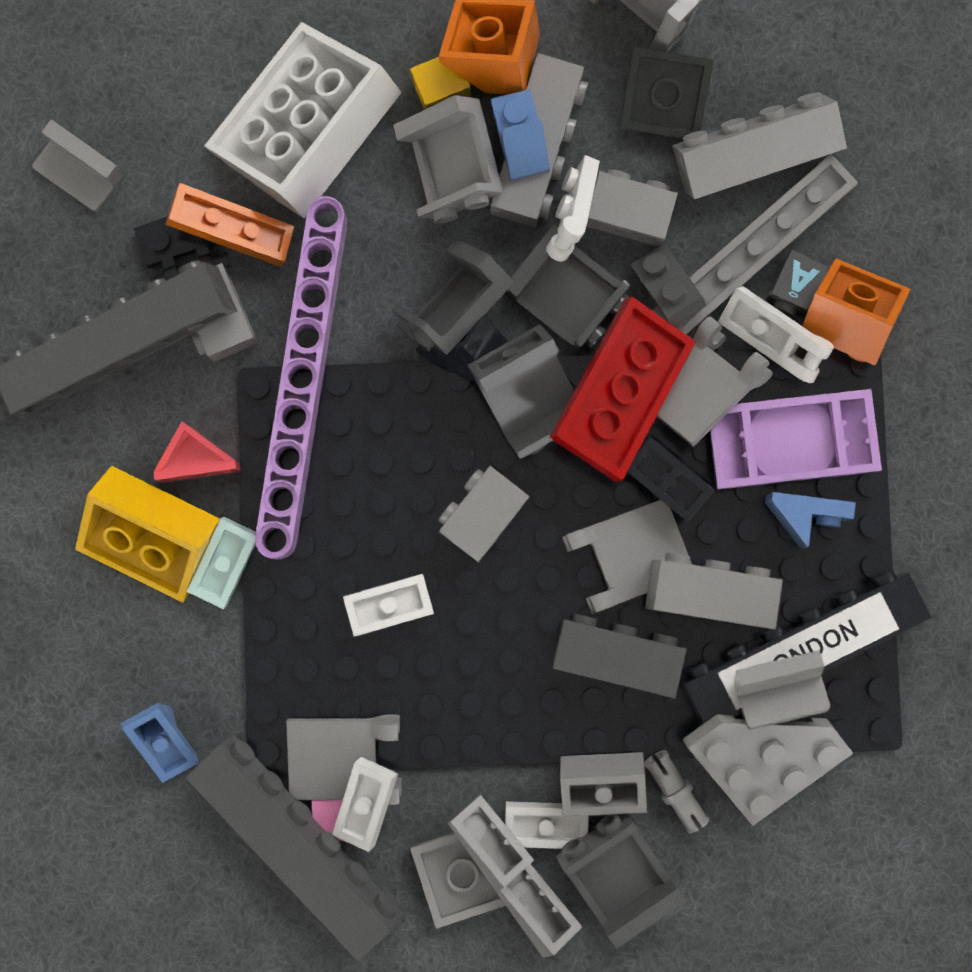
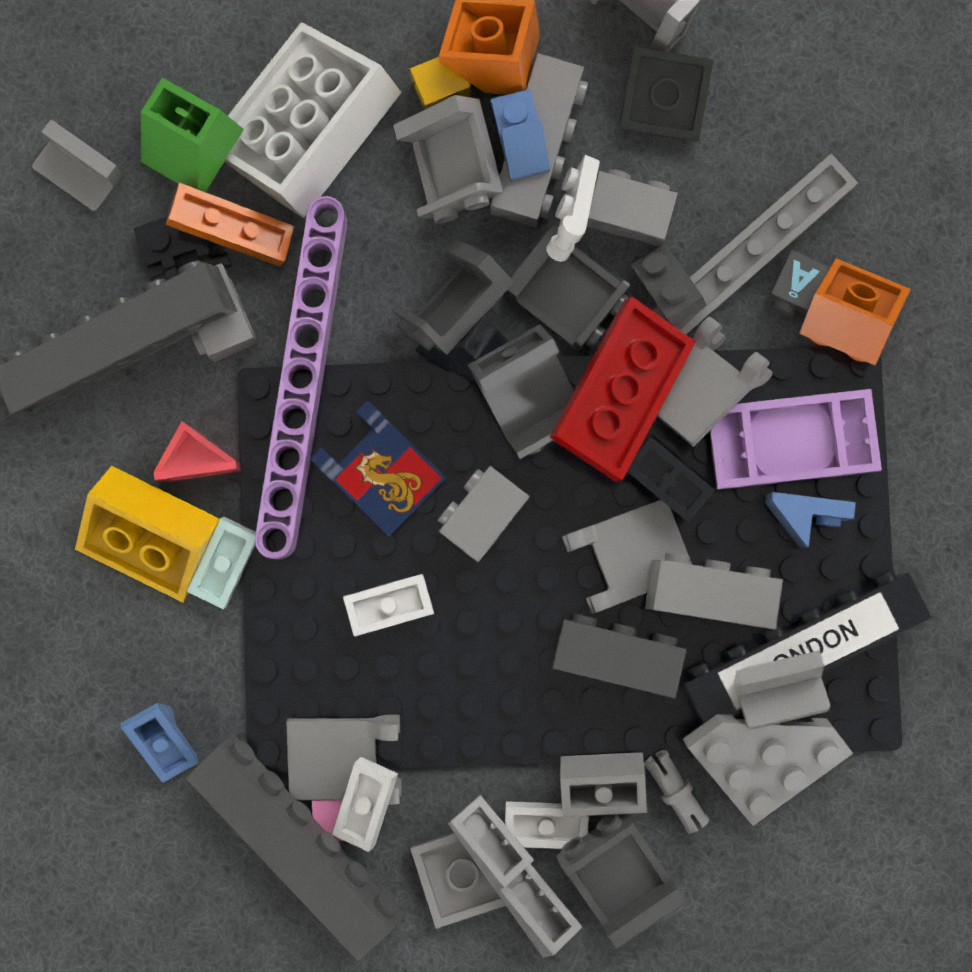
(185, 136): none -> bright green slope
(382, 472): none -> flag
(759, 145): light grey brick -> none
(774, 334): white plate -> none

